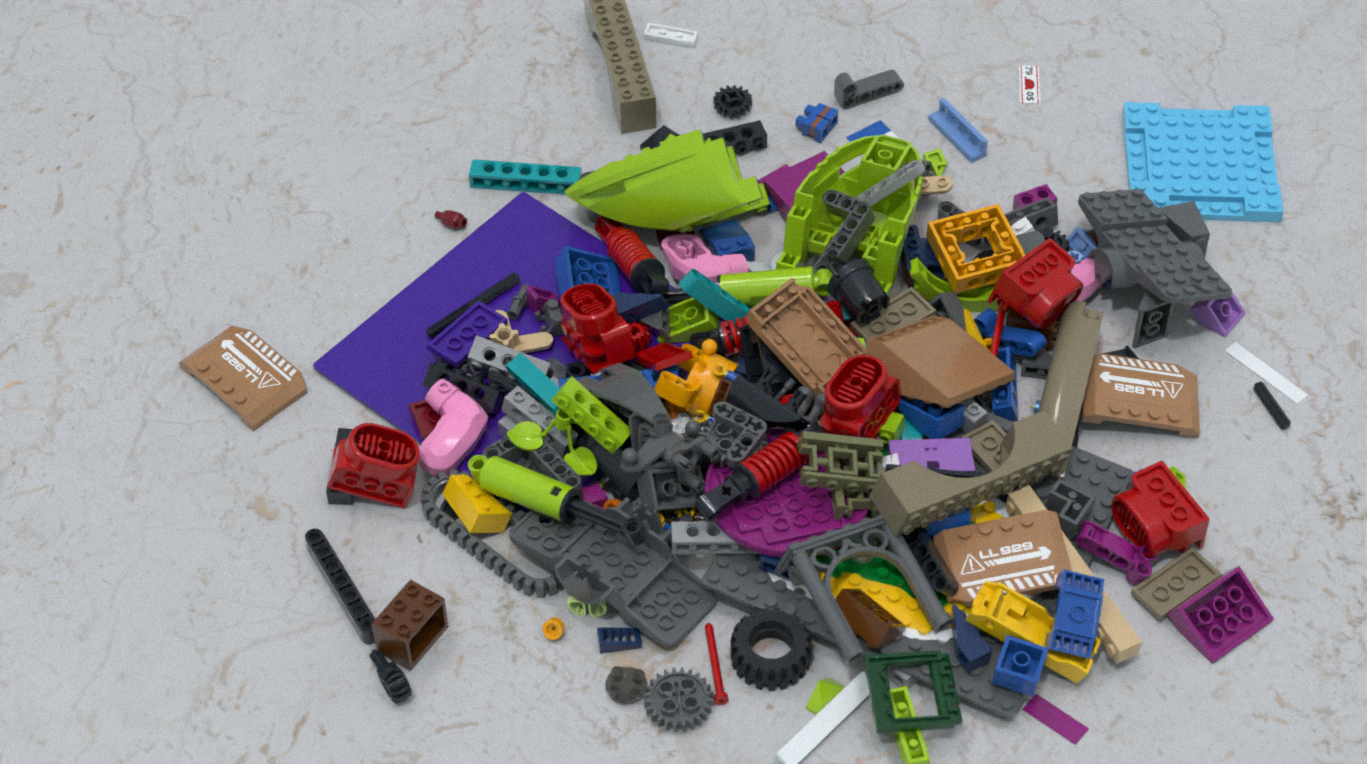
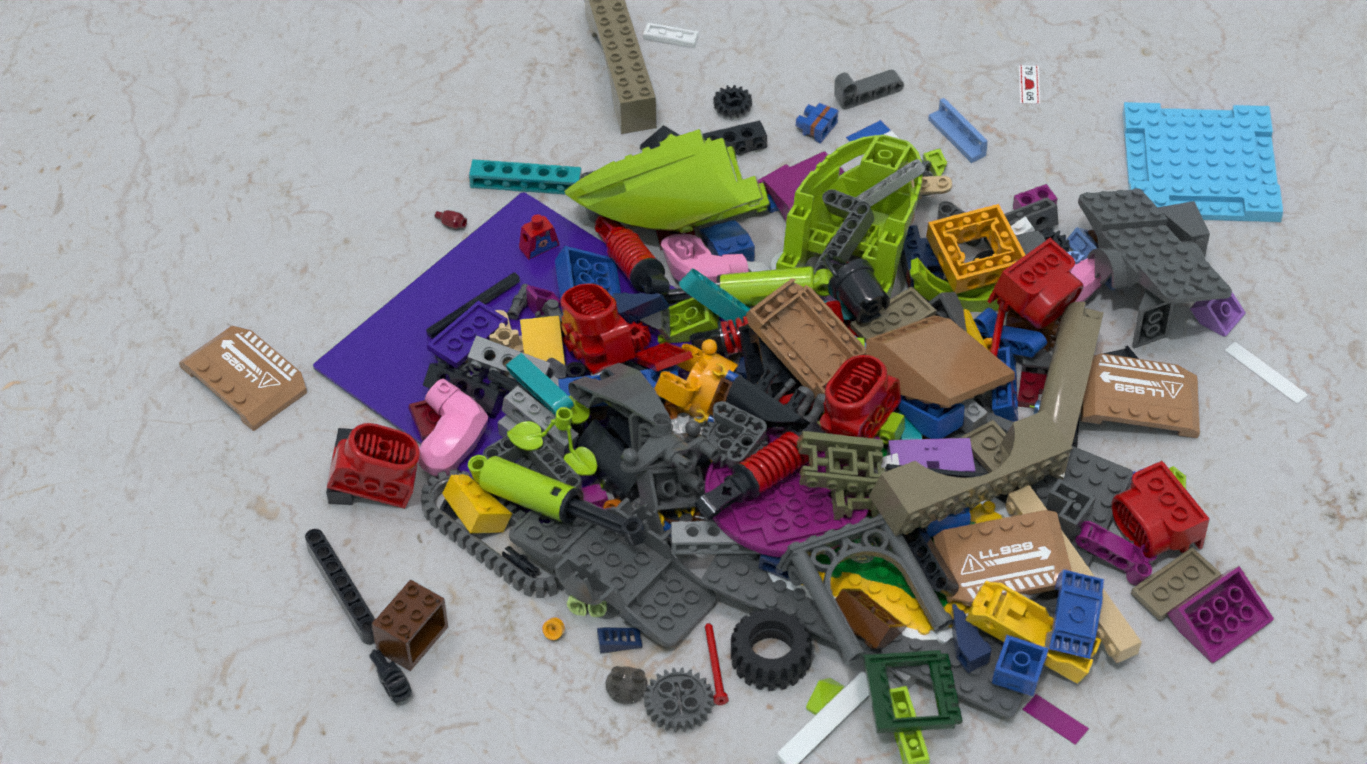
(520, 562): none -> black pin
(537, 237): none -> red torso
(542, 338): none -> yellow tile
(591, 415): lime brick -> none
(1030, 386): none -> dark red plate
(1272, 405): black axle -> none

